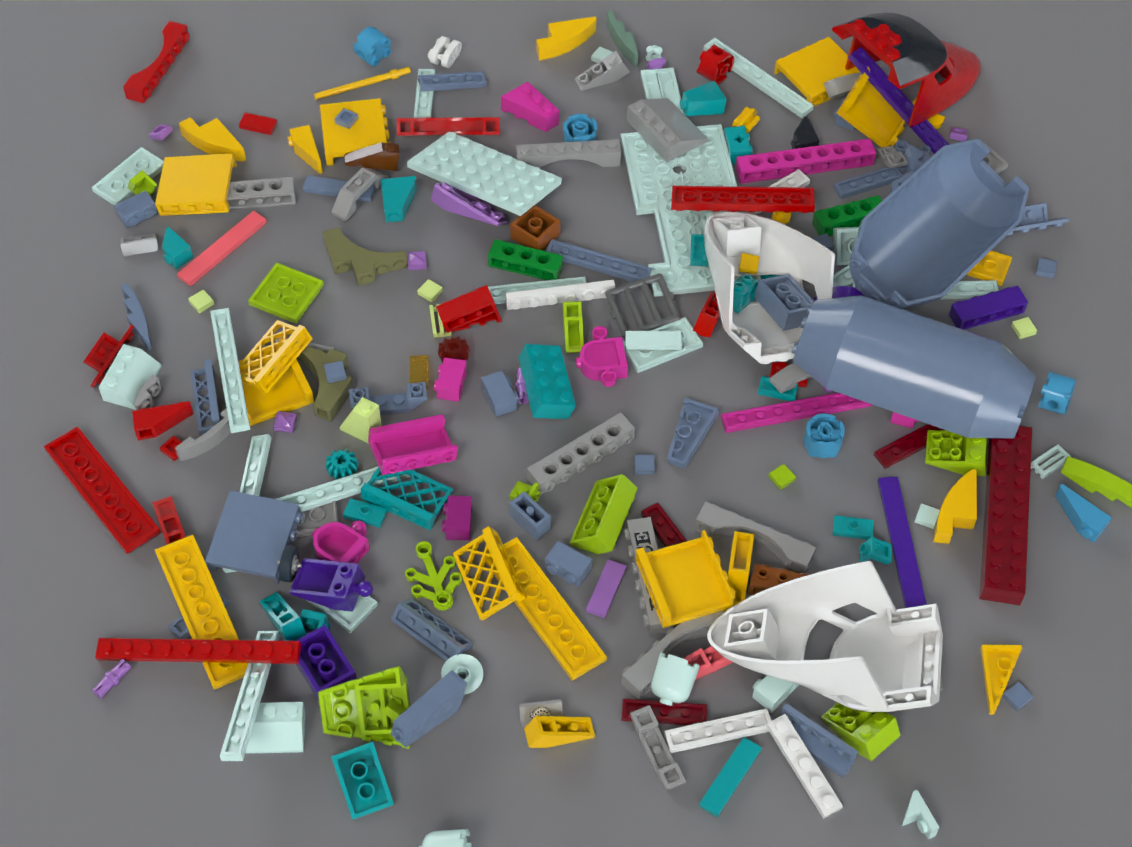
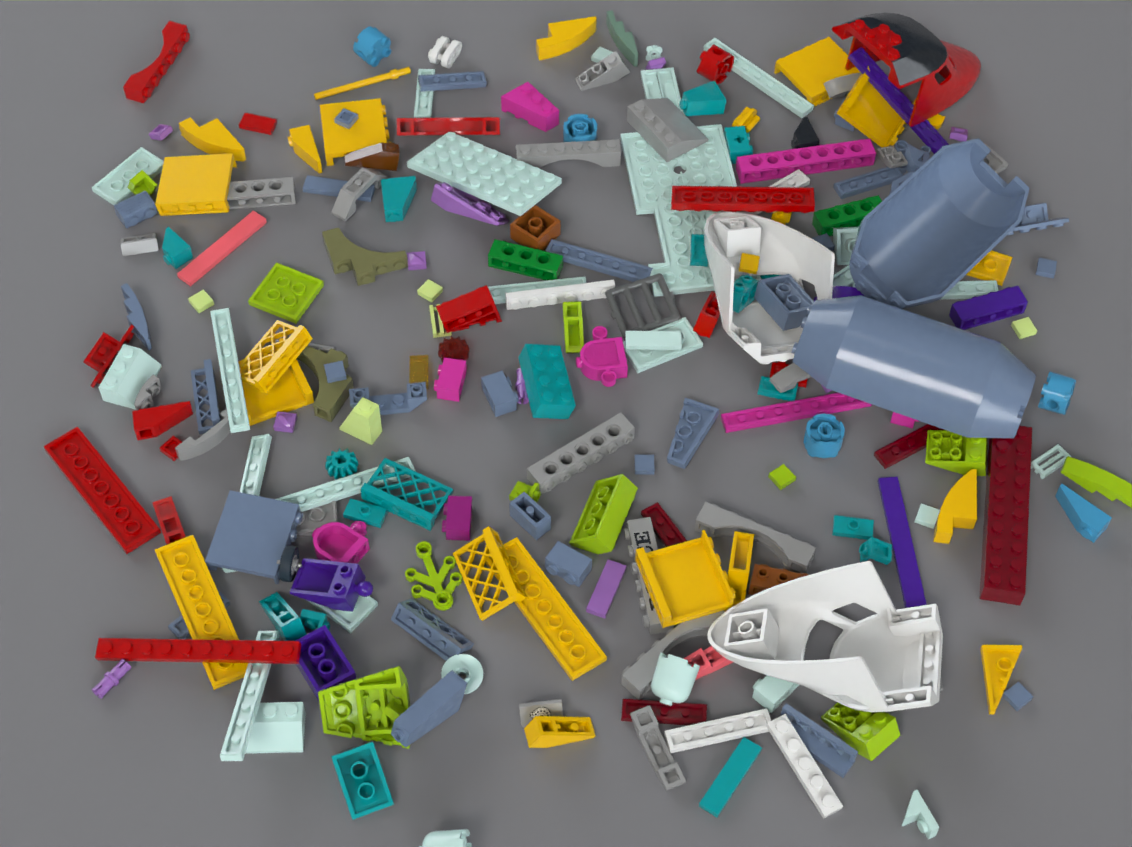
(411, 444): dark pink panel -> none

